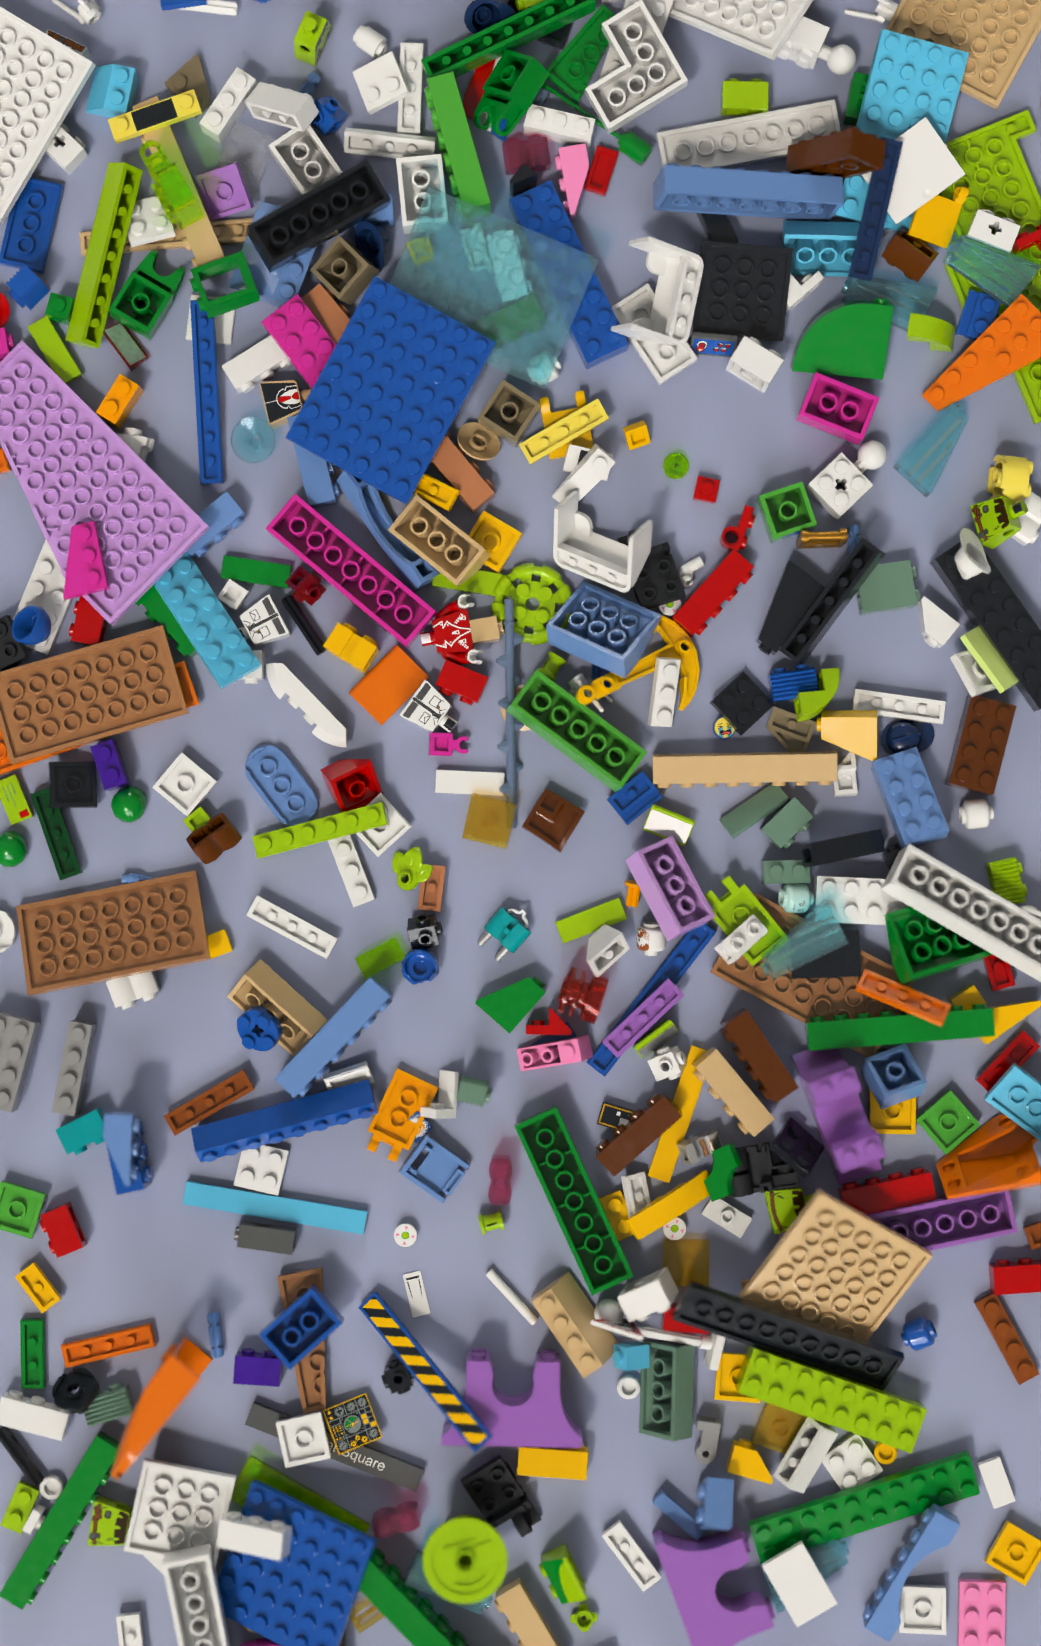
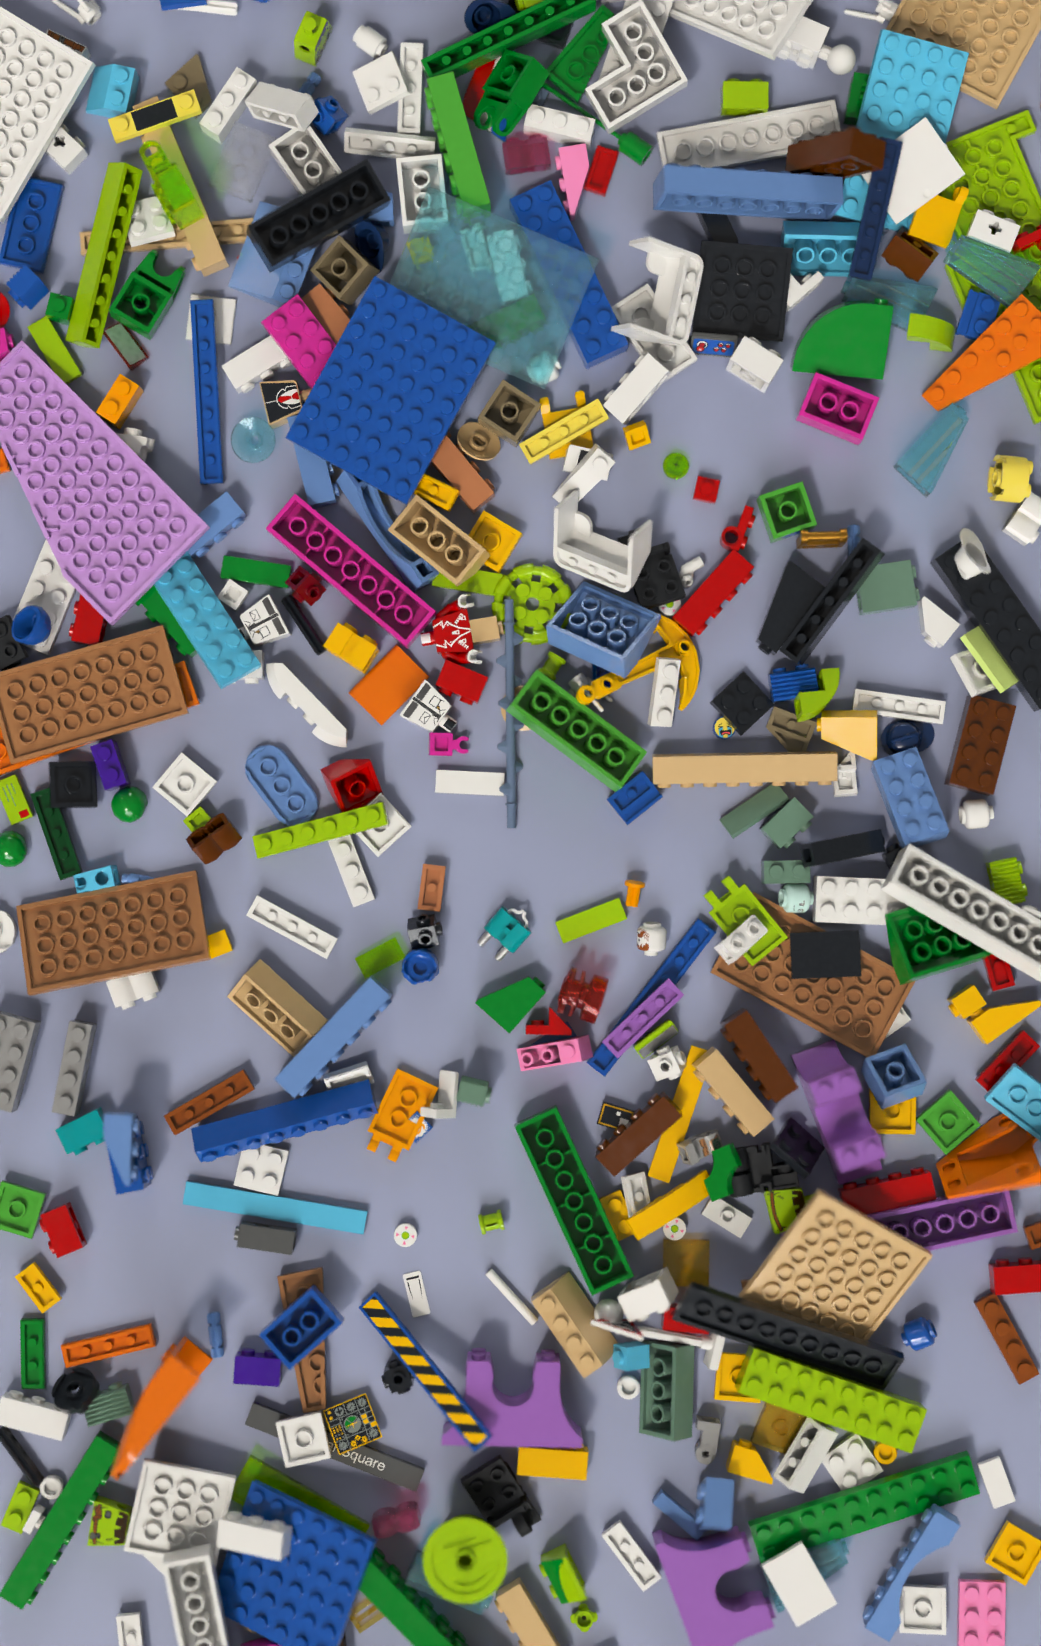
(85, 562): dark pink wing -> none
(97, 879): none -> medium azure leg
(224, 191): medium lavender plate -> none
(233, 300): green window -> none
(251, 1036): blue plate -> none
(411, 865): lime plate -> none
(437, 1170): medium blue container -> none
(489, 820): clear yellow plate -> none
(500, 1174): clear pink brick -> none
(522, 181): black slope -> none
(553, 820): reddish brown plate -> none
(605, 949): white slope -> none
(636, 388): none -> white brick
(668, 823): slope -> none
(670, 888): lavender brick -> none
(805, 942): clear light blue slope -> none
(841, 470): white brick -> none
(897, 1029): green brick -> none
(903, 997): orange tile -> none
(997, 520): lime torso -> none

